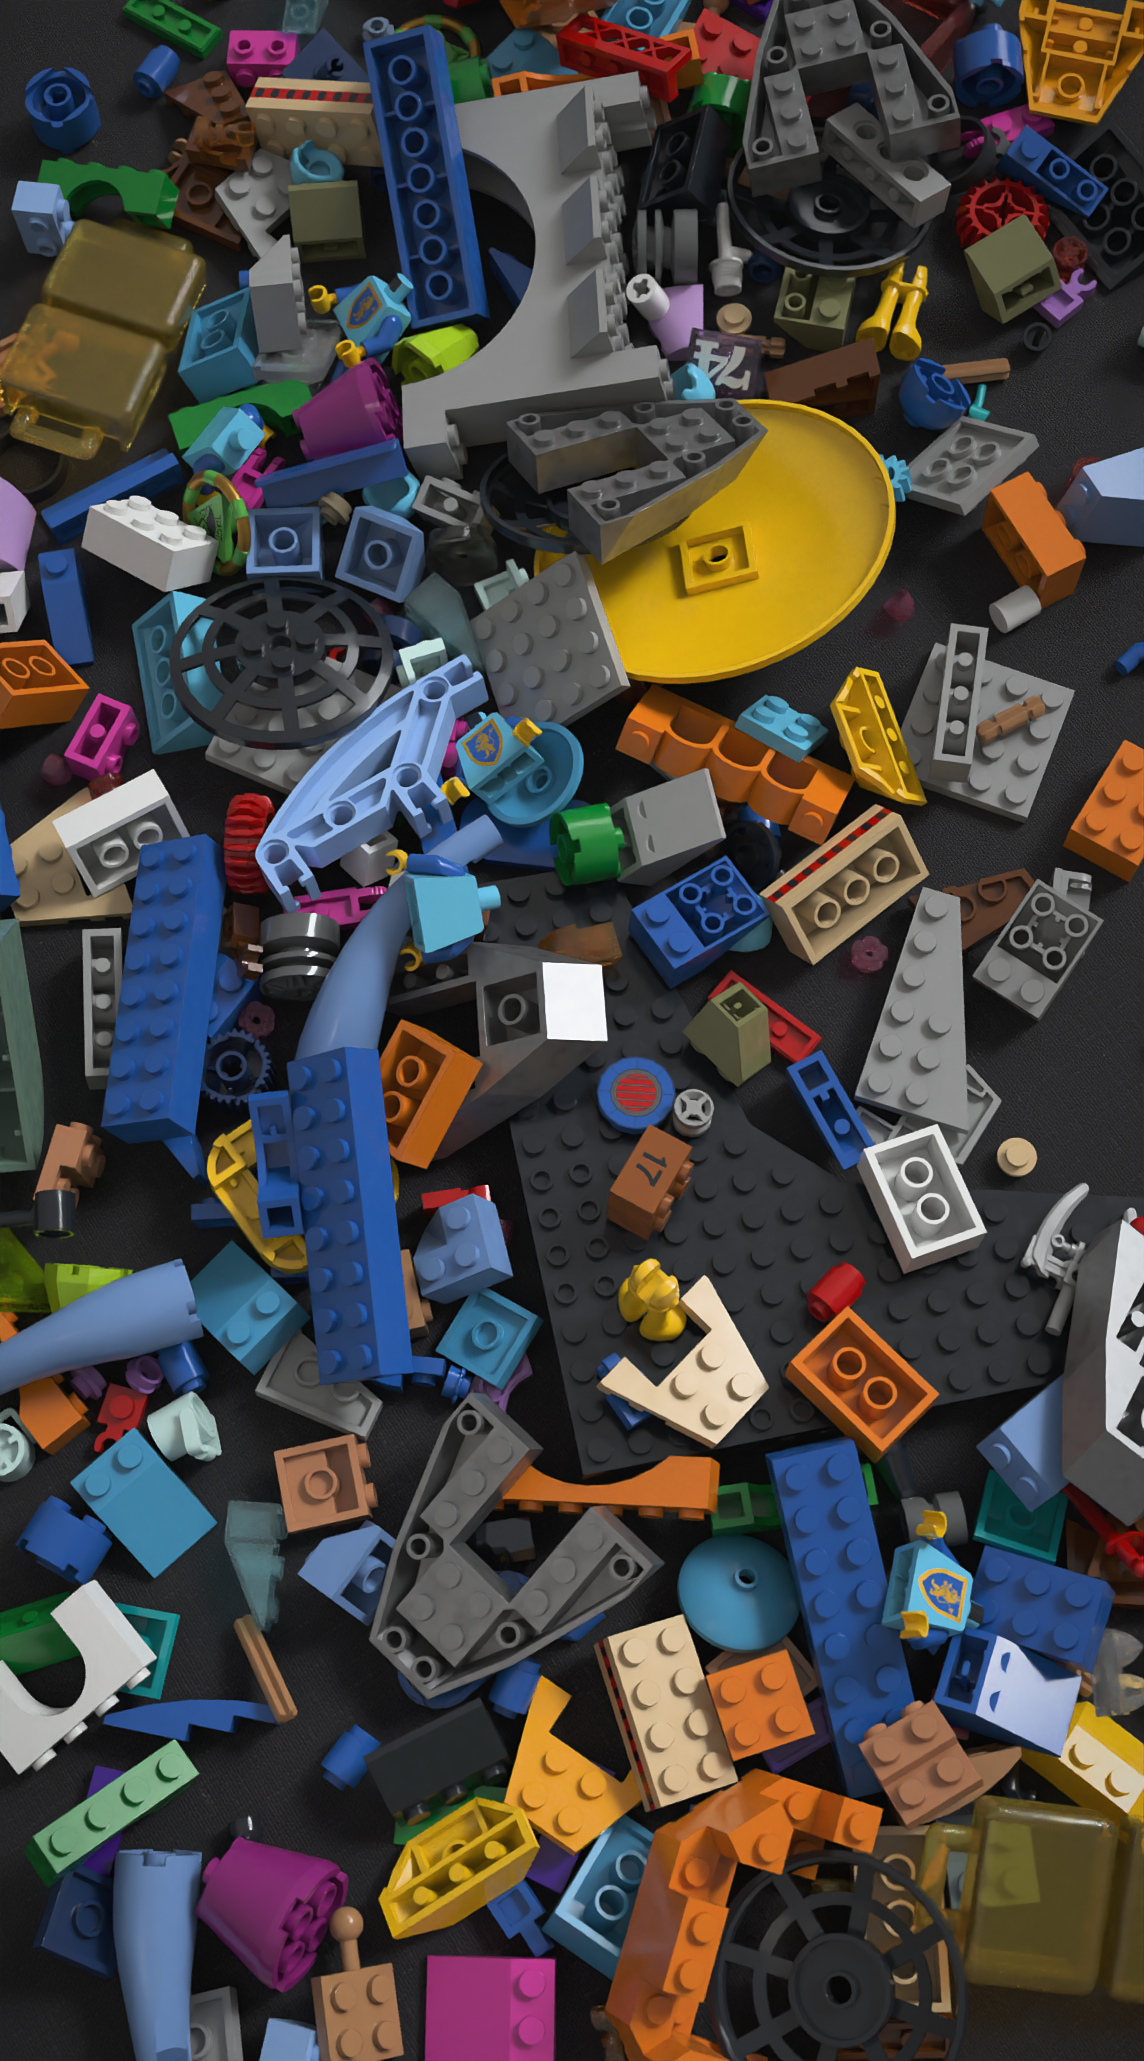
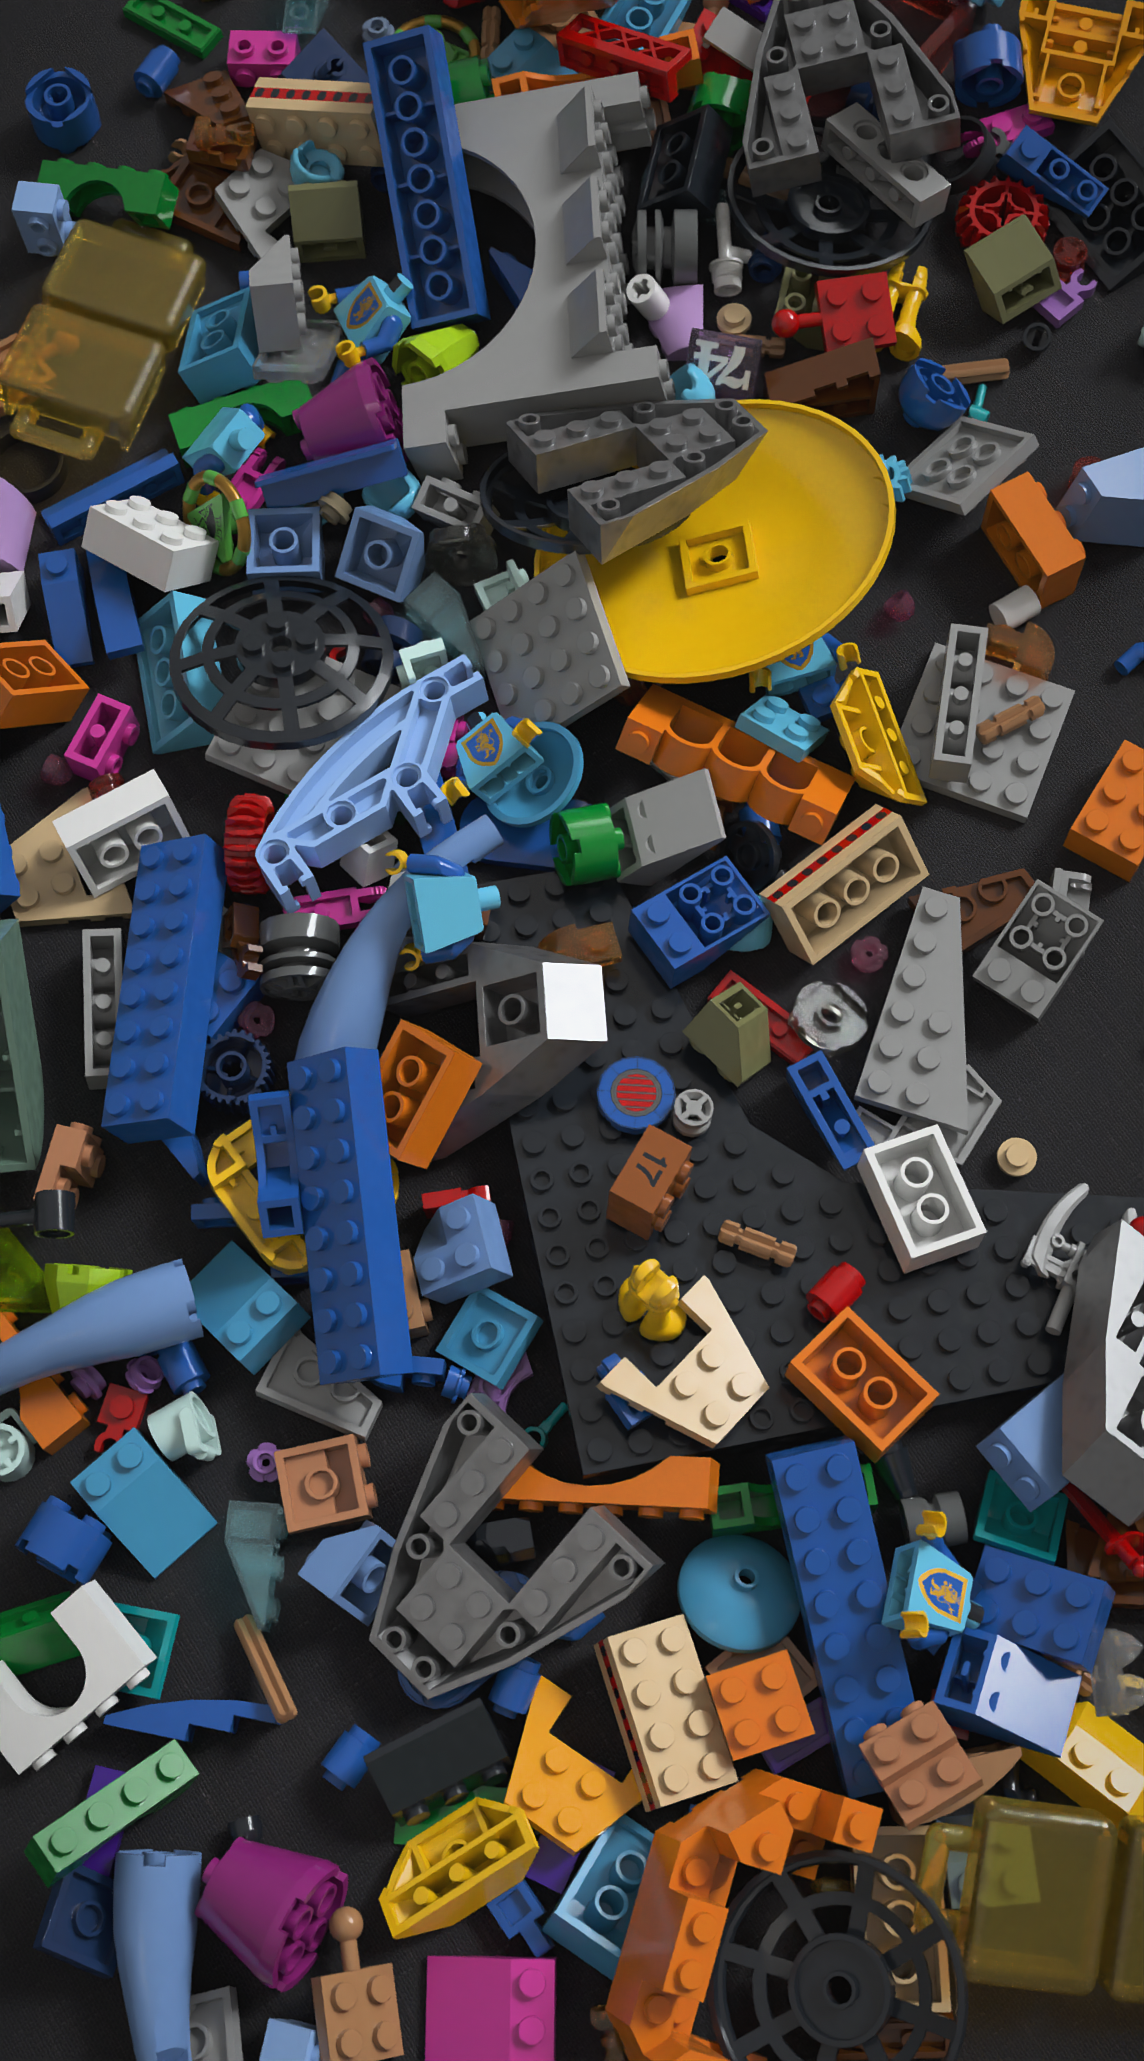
(115, 608): none -> blue slope
(255, 1462): none -> medium lavender plate
(490, 30): none -> medium nougat axle
(546, 1426): none -> teal hand
(733, 38): none -> light grey hinge
(757, 1243): none -> medium nougat axle
(804, 666): none -> torso
(816, 1031): none -> clear smoke plate
(818, 697): none -> blue plate
(847, 312): none -> red plate
(1030, 652): none -> clear orange brick

